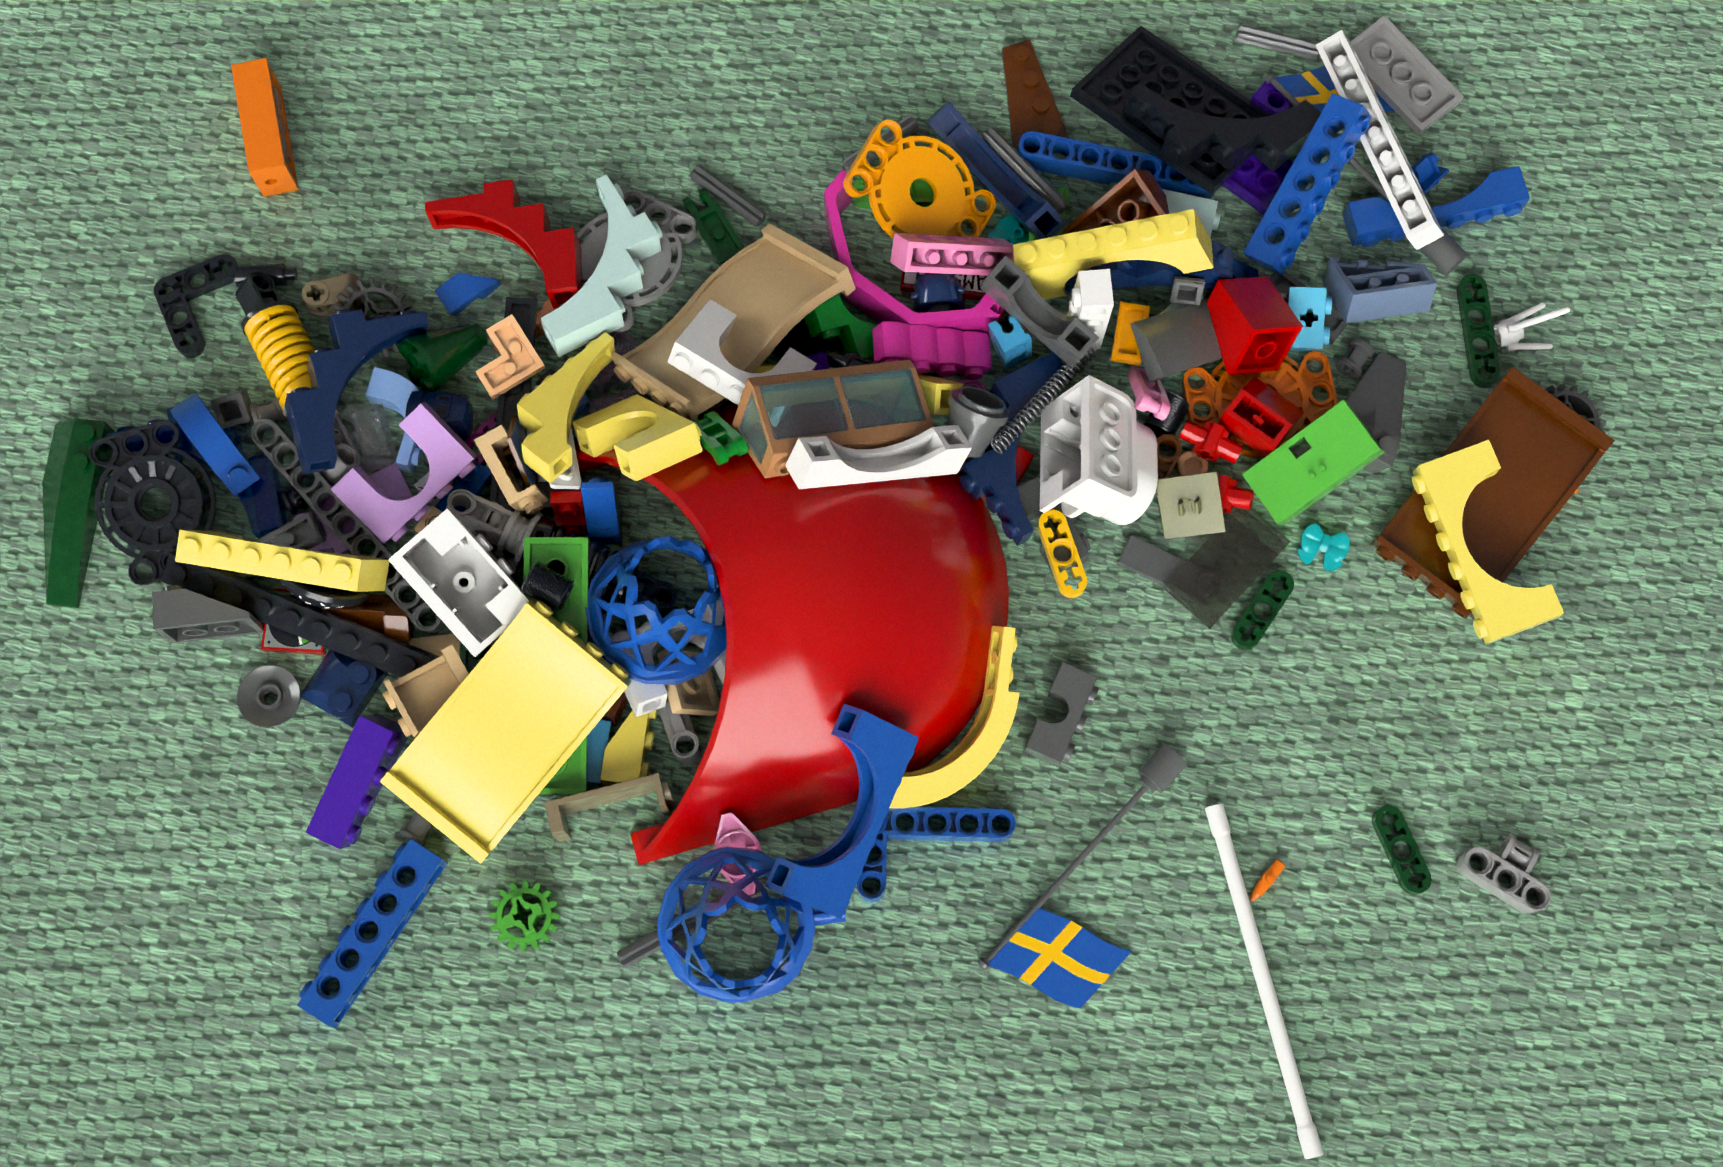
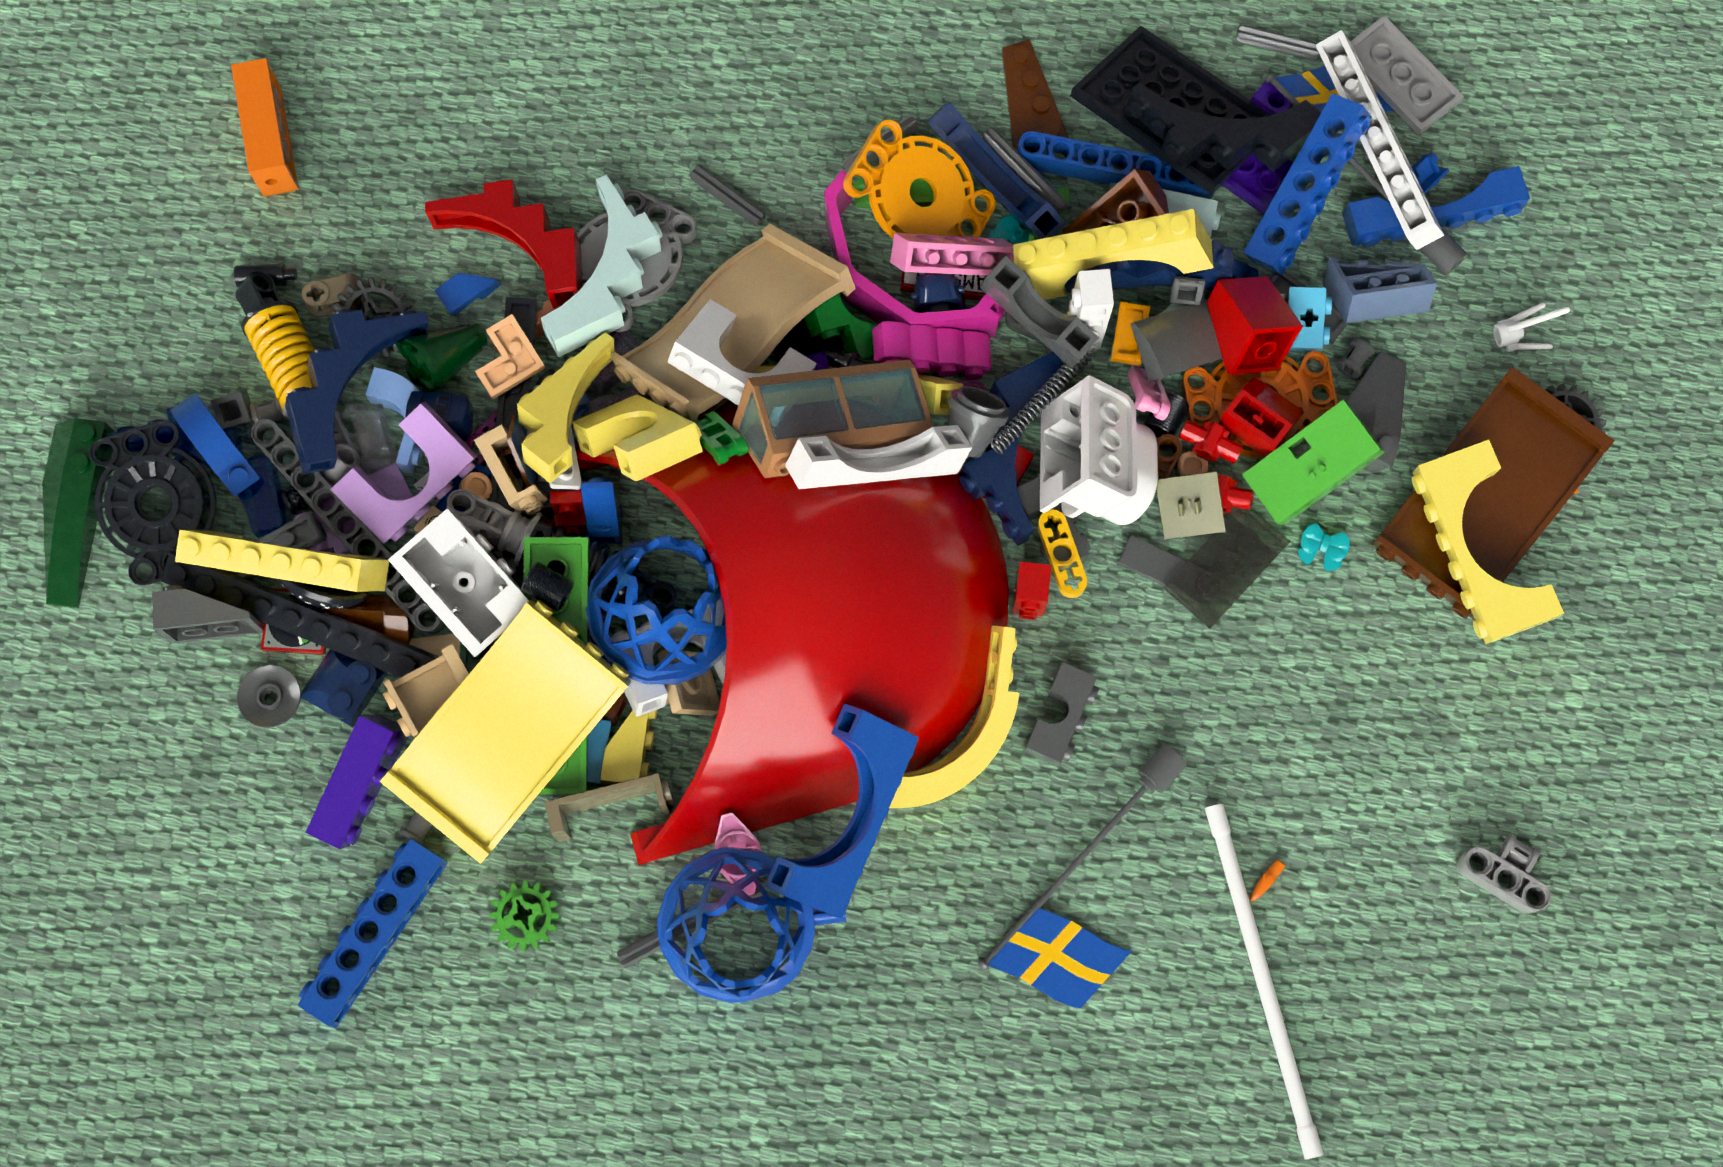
(181, 299): black beam -> none
(477, 484): none -> light nougat tile
(680, 730): light grey piece -> none
(714, 228): dark green hinge -> none
(921, 831): blue beam -> none
(1010, 347): dark azure hinge -> none
(1031, 590): none -> red brick
(1267, 587): dark green beam -> none
(1419, 868): dark green beam -> none
(1482, 330): dark green beam -> none

